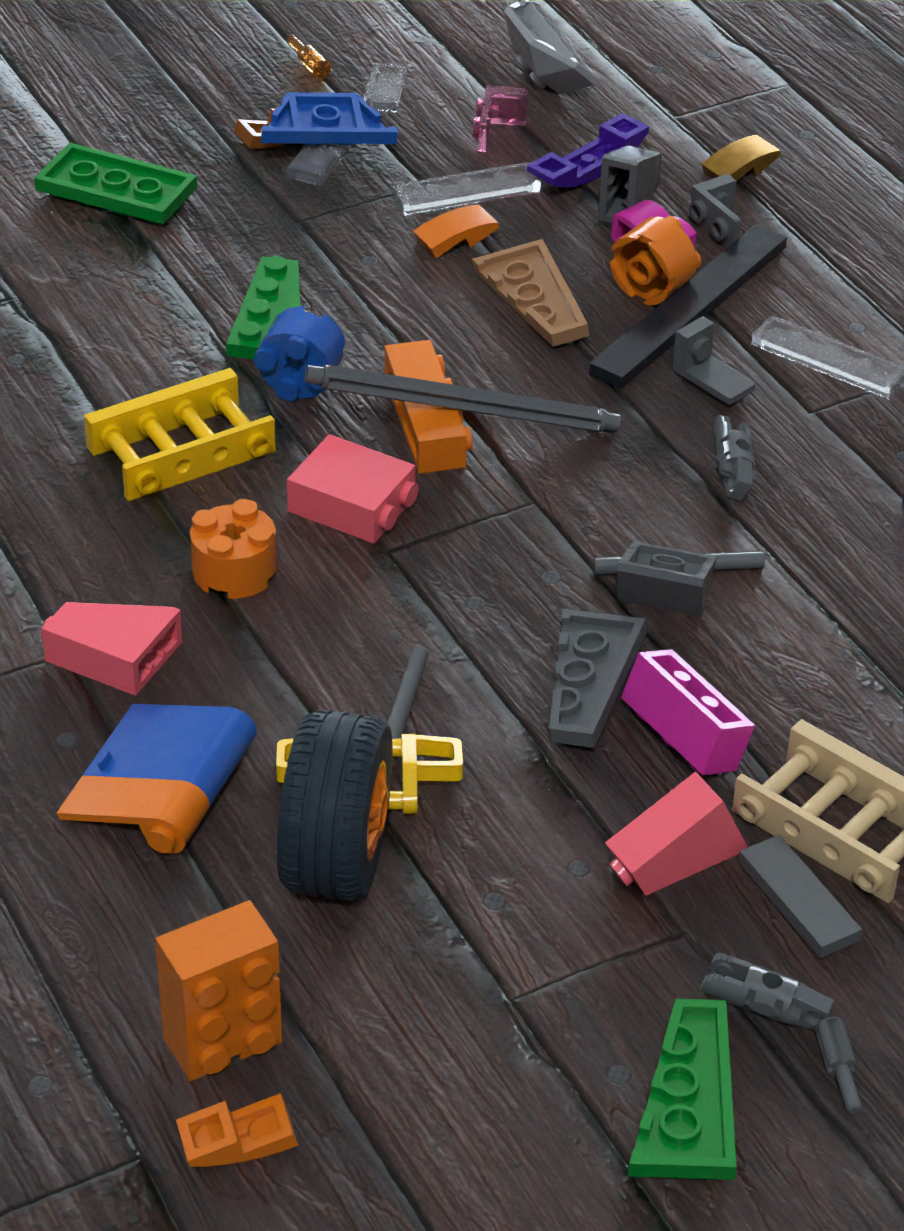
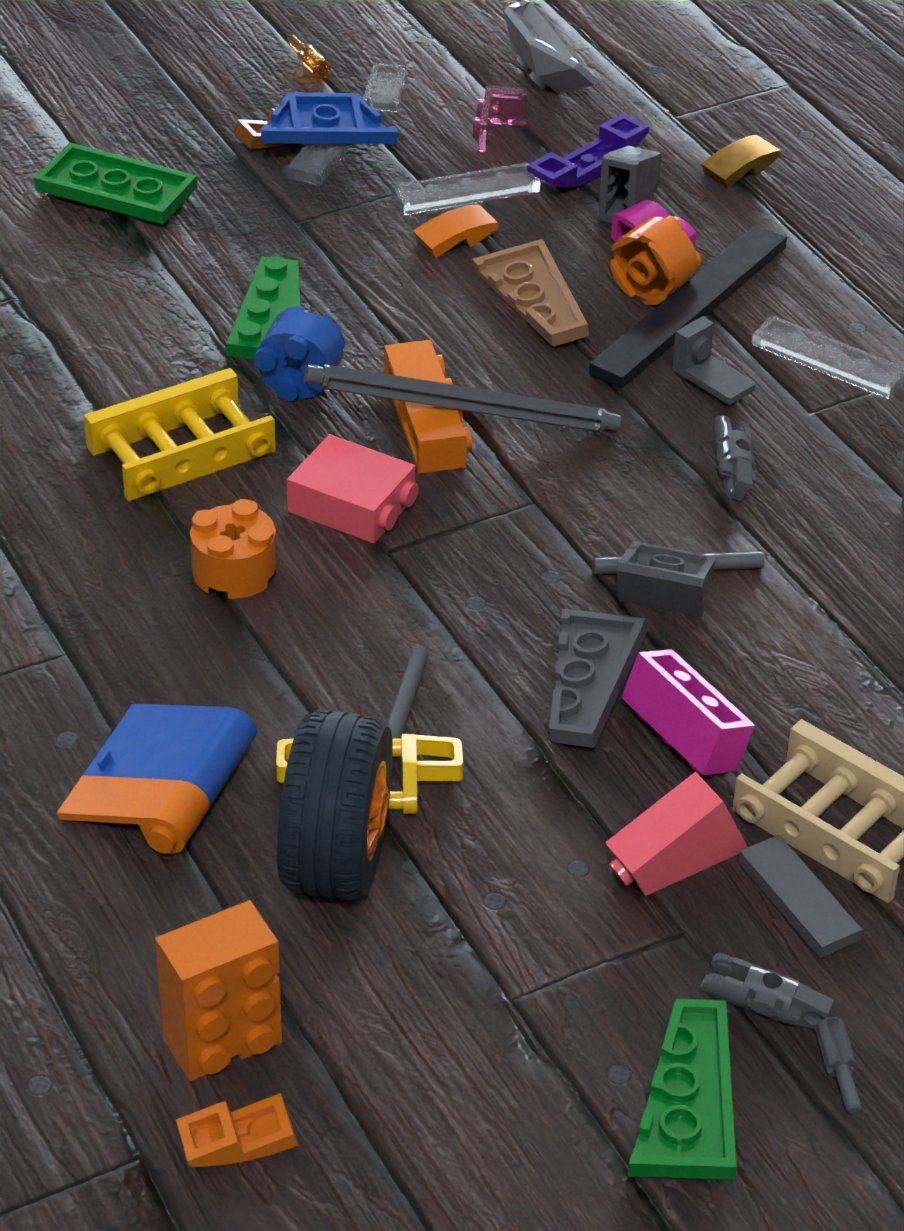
(112, 641): coral slope -> none
(713, 207): dark grey bracket -> none

